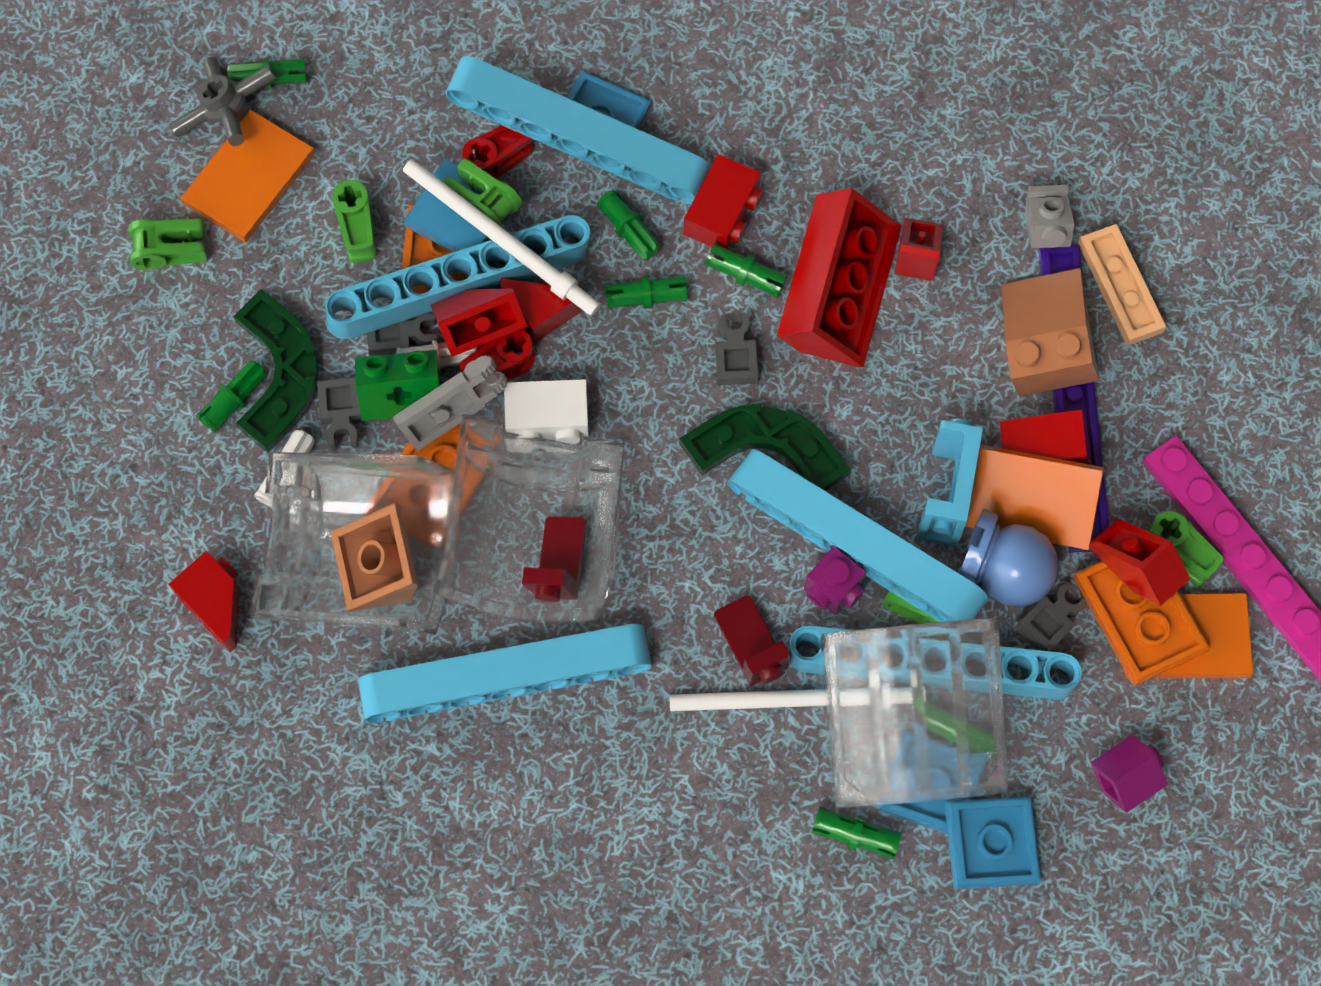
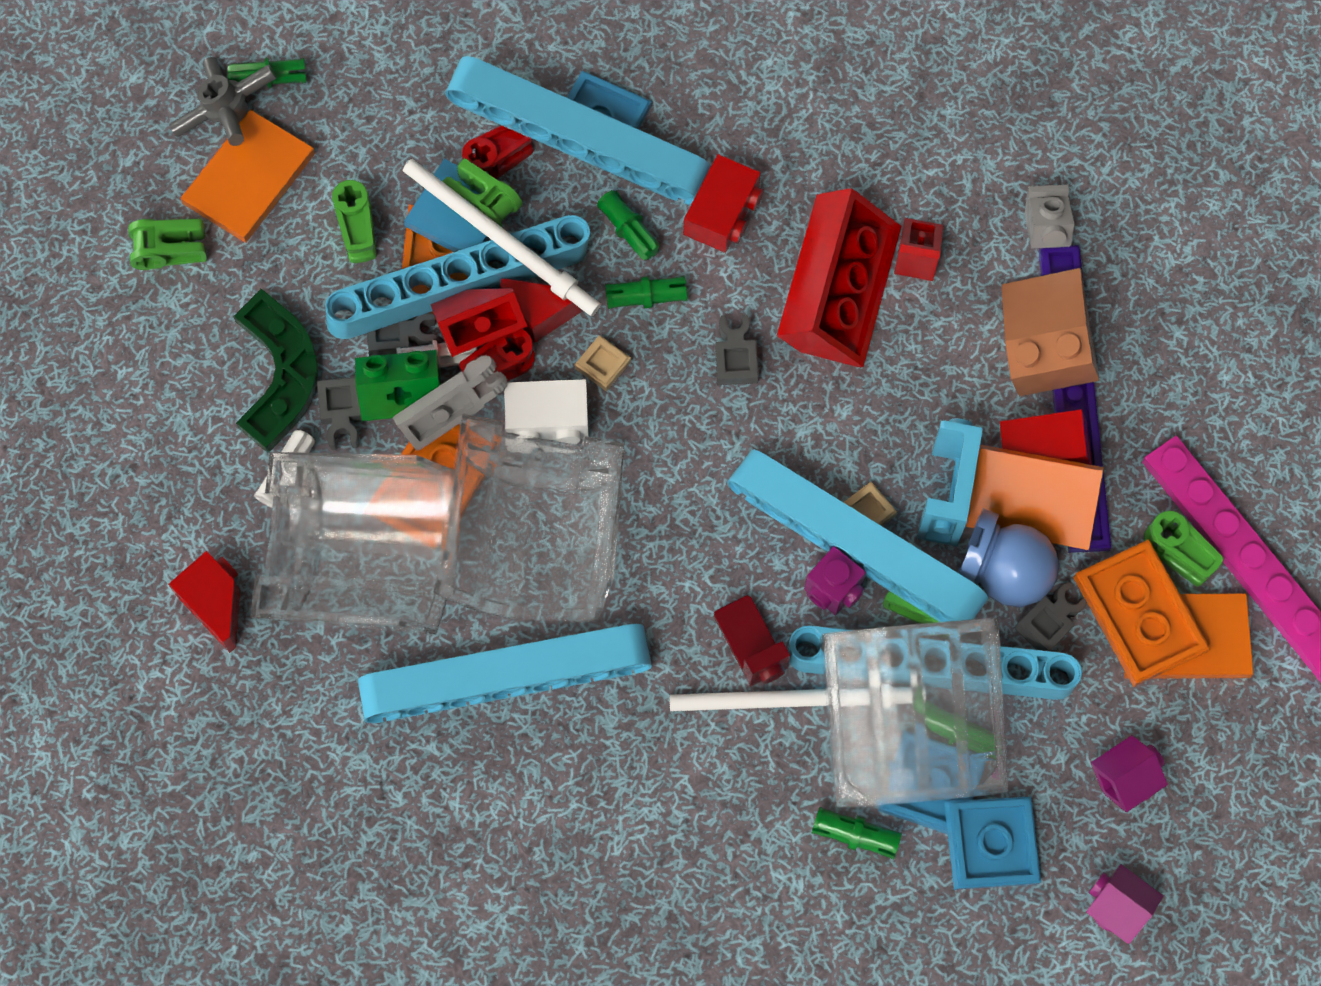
(231, 396): green axle -> none
(375, 560): nougat slope -> none
(559, 560): dark red bracket -> none
(602, 363): none -> tan tile
(745, 270): green pin -> none
(770, 429): dark green plate -> none
(872, 504): none -> tan tile
(1121, 285): light nougat plate -> none
(1123, 903): none -> magenta brick
(1141, 561): red slope -> none

